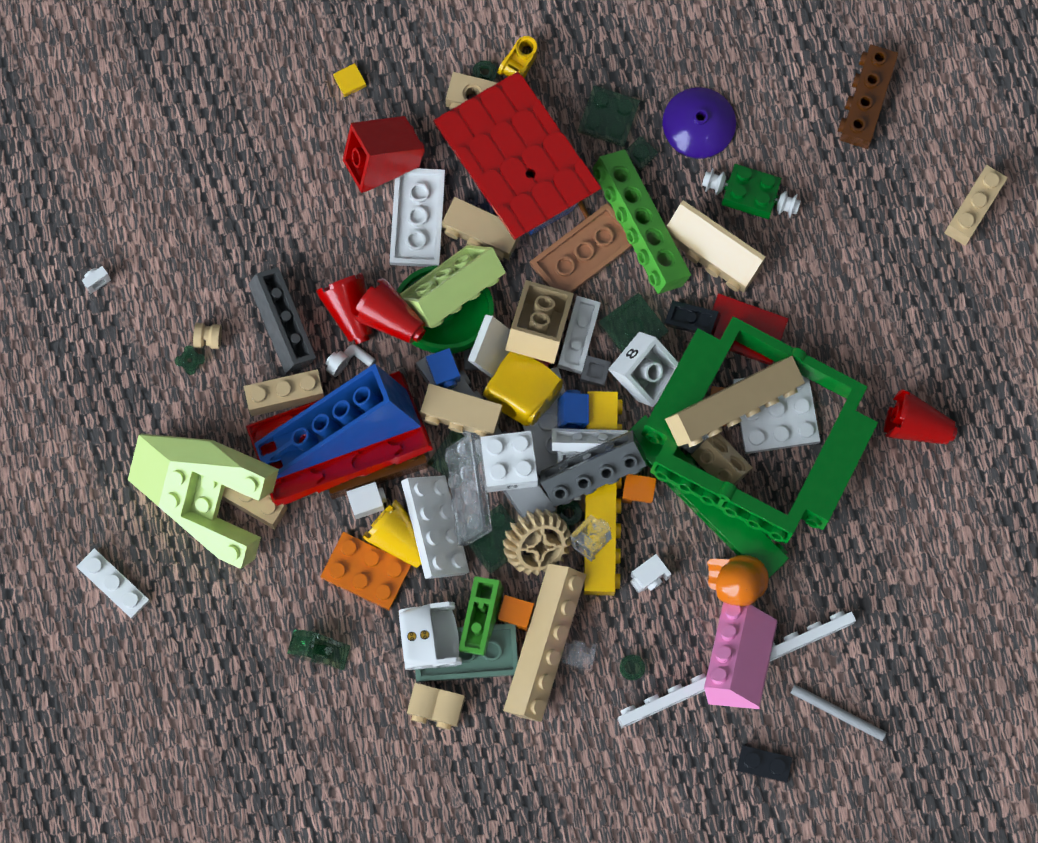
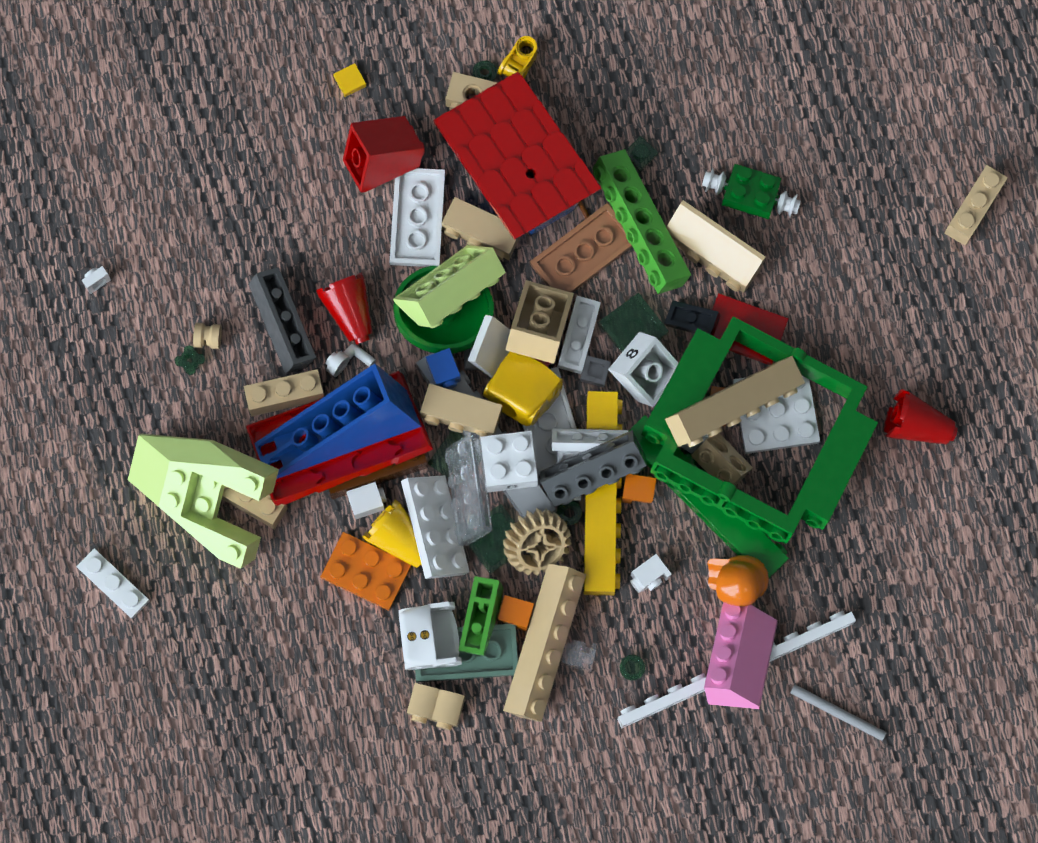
(318, 649): clear green slope -> none
(389, 313): red cone -> none
(573, 410): blue brick -> none
(589, 529): clear brick -> none
(608, 116): clear green plate -> none
(697, 137): dark purple dish -> none
(764, 764): black plate -> none
(868, 96): reddish brown brick -> none

